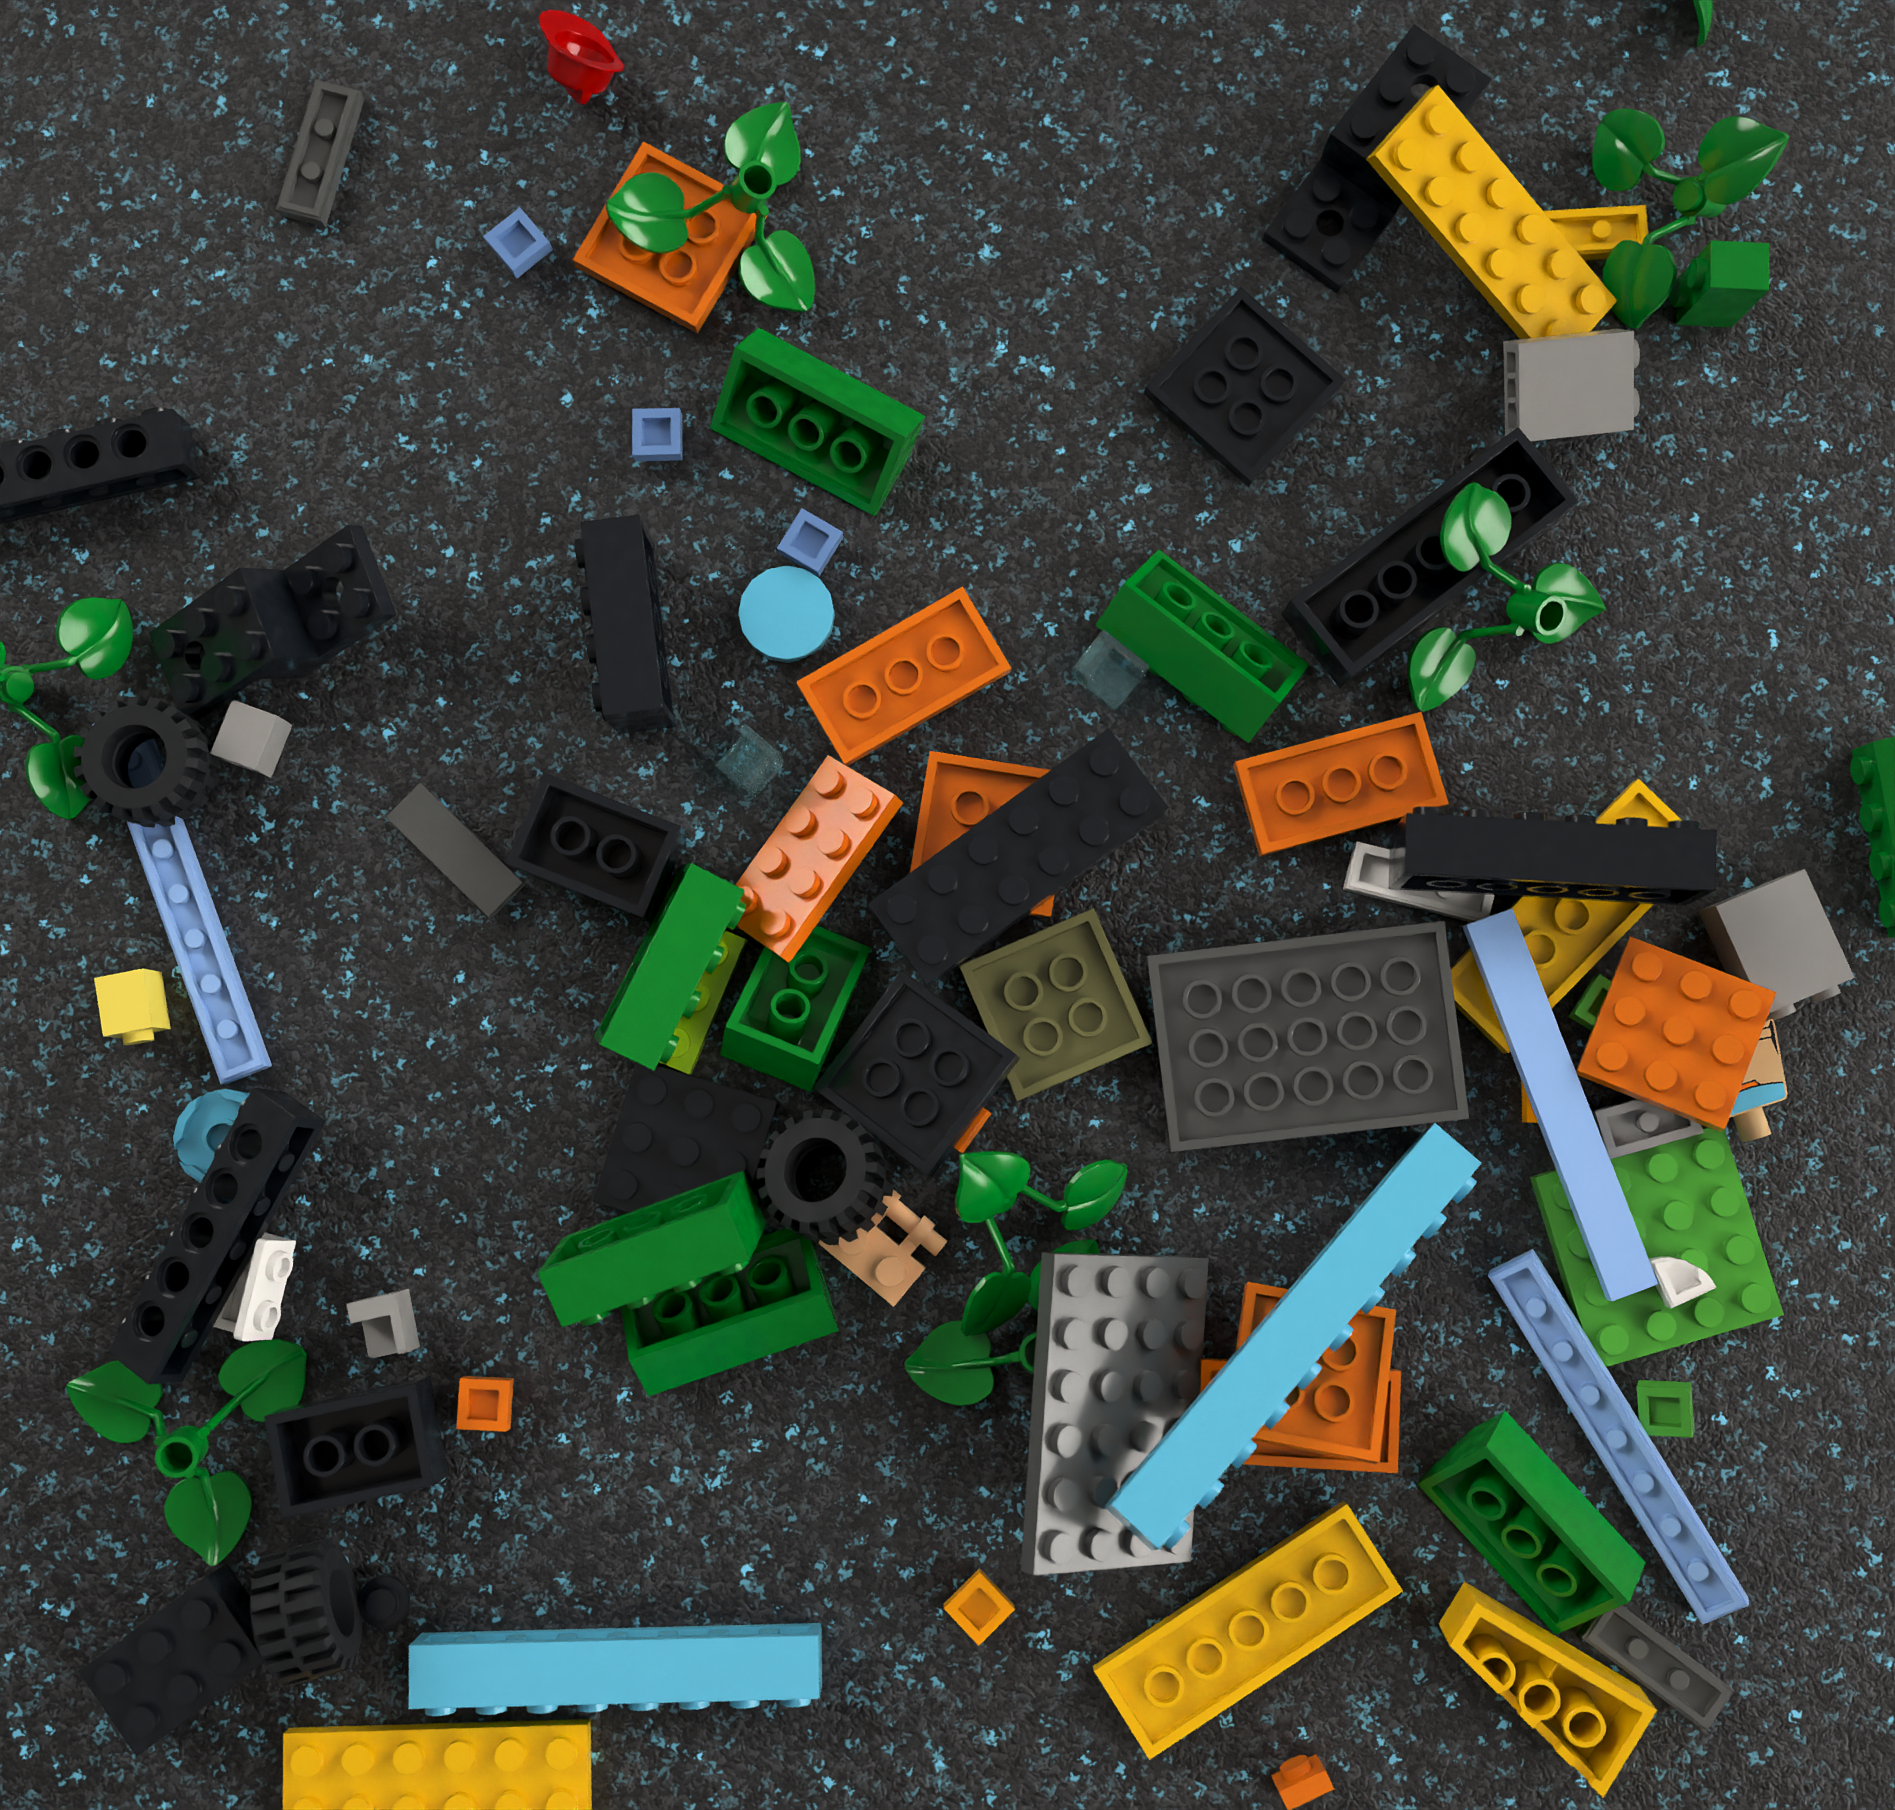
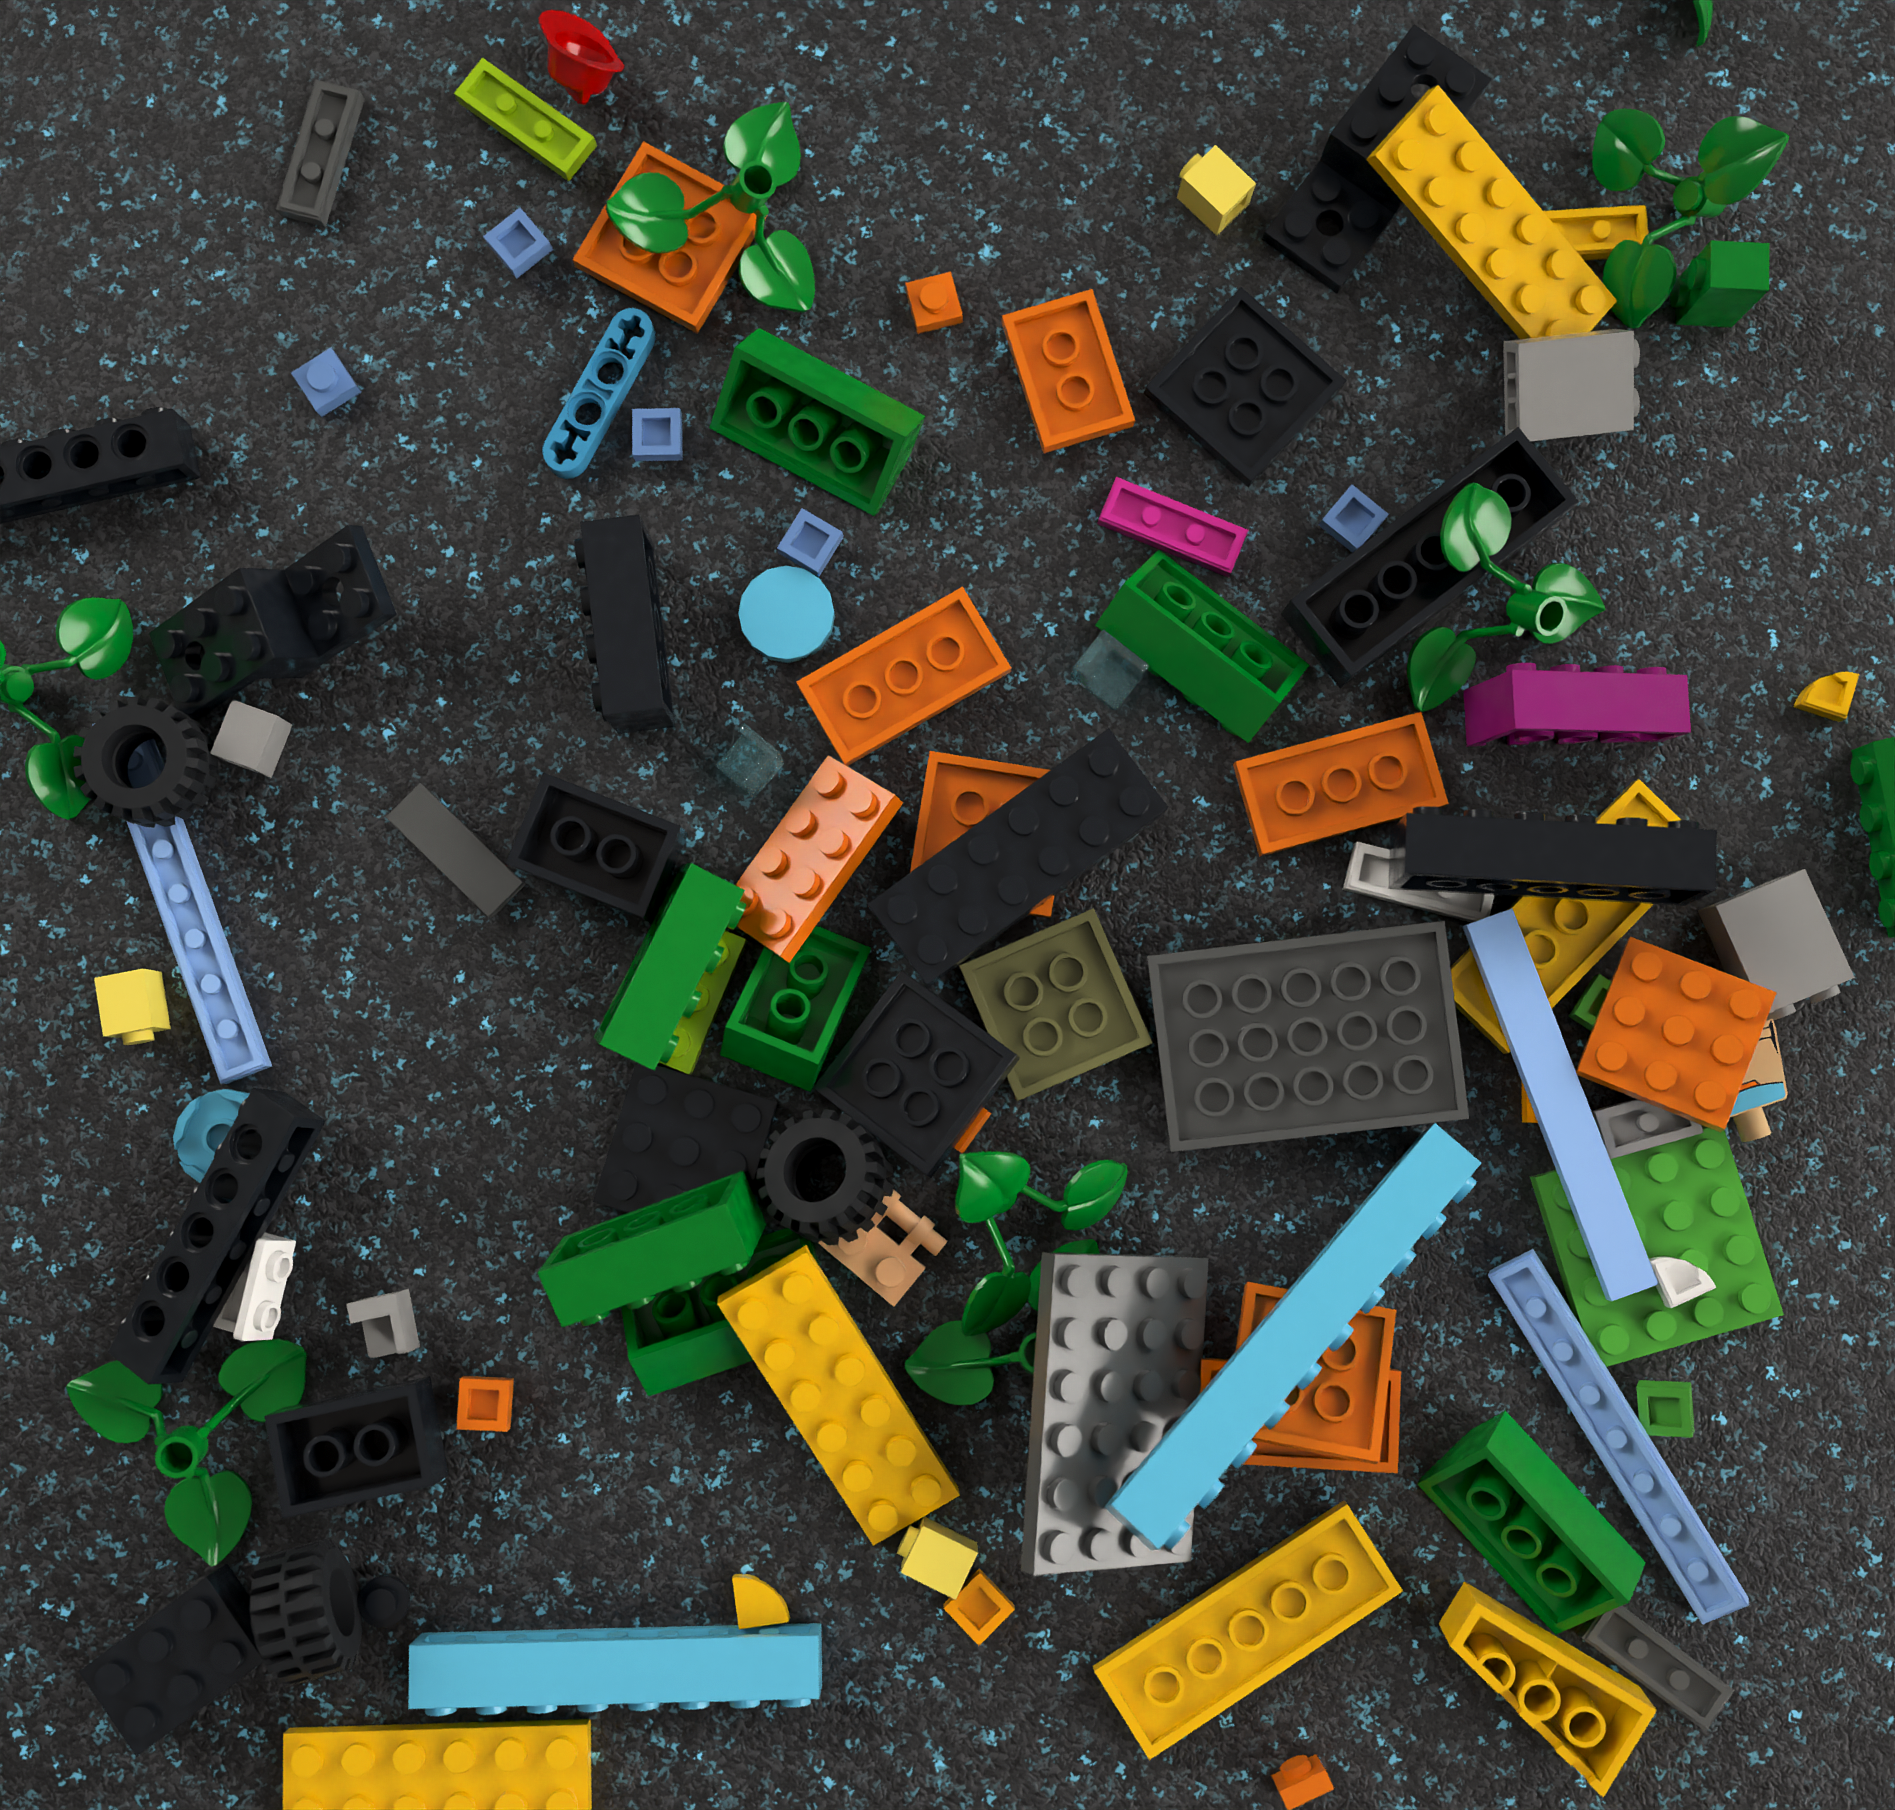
(326, 382): none -> medium blue plate
(525, 119): none -> lime plate
(592, 390): none -> dark azure beam
(757, 1602): none -> yellow tile
(838, 1395): none -> yellow plate
(934, 302): none -> orange plate
(937, 1556): none -> light yellow brick
(1068, 371): none -> orange plate
(1172, 527): none -> dark pink tile
(1215, 189): none -> light yellow brick
(1353, 519): none -> medium blue plate
(1577, 705): none -> magenta wedge
(1829, 696): none -> yellow tile

